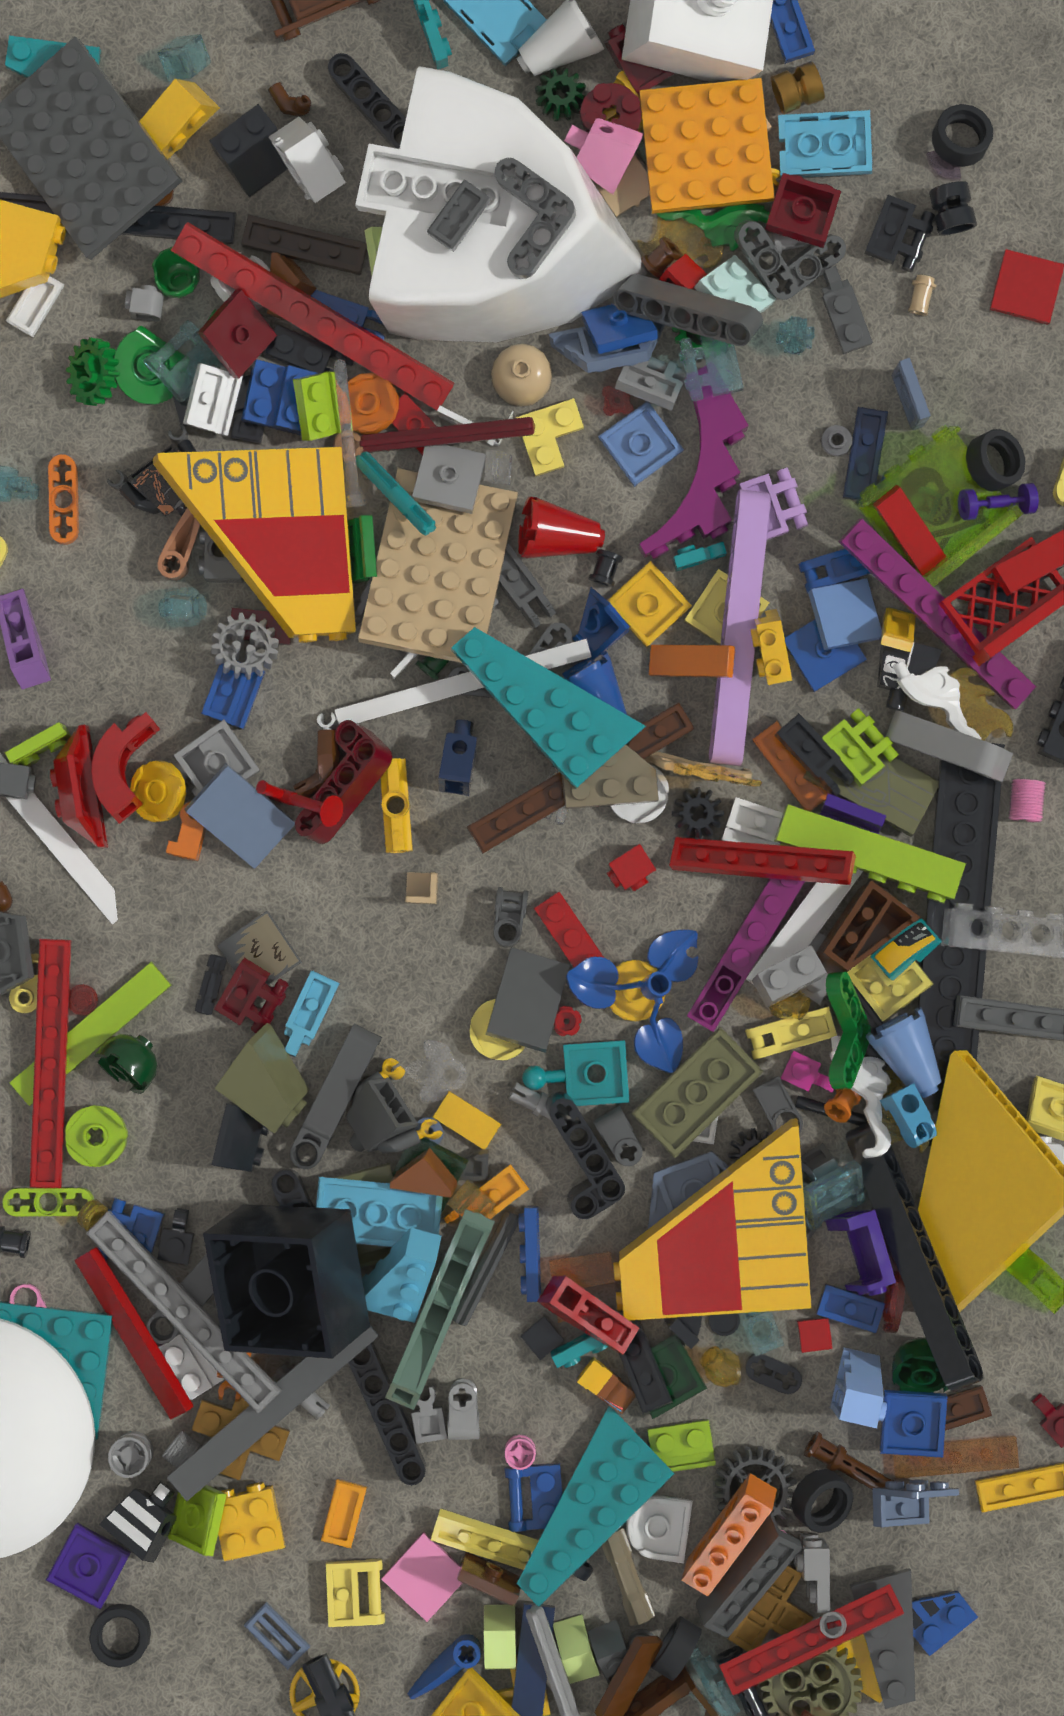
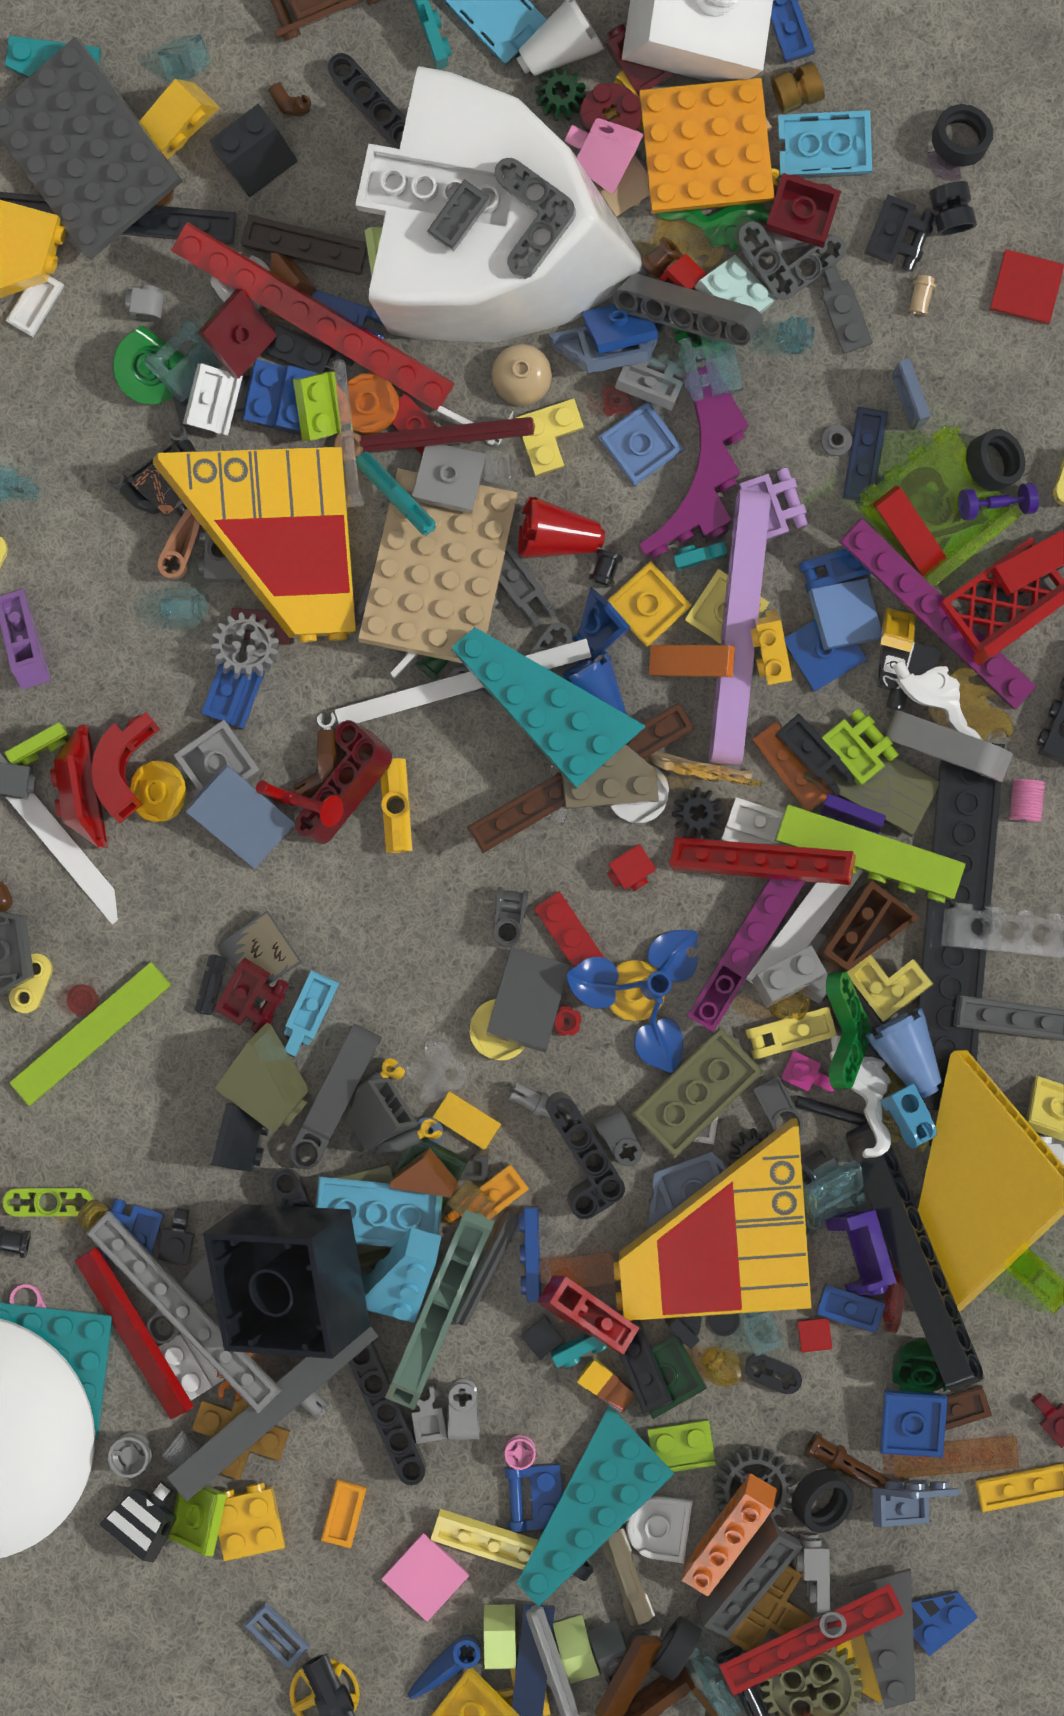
(50, 1063): red tile -> none
(56, 522): orange beam -> none
(78, 1138): lime plate -> none
(88, 1565): dark purple plate -> none
(92, 371): green gear -> none
(115, 1659): black tyre -> none
(129, 1060): dark green cylinder -> none
(167, 267): green hair -> none
(189, 839): orange leg -> none
(247, 431): black tile -> none
(308, 159): white brick -> none
(344, 1593): light yellow plate -> none
(362, 548): green plate -> none
(421, 888): tan panel -> none
(455, 768): dark blue torso -> none
(489, 1578): reddish brown plate -> none
(577, 1060): teal plate -> none
(841, 1105): orange bush -> none
(859, 1389): light blue wedge -> none
(909, 945): slope -> none

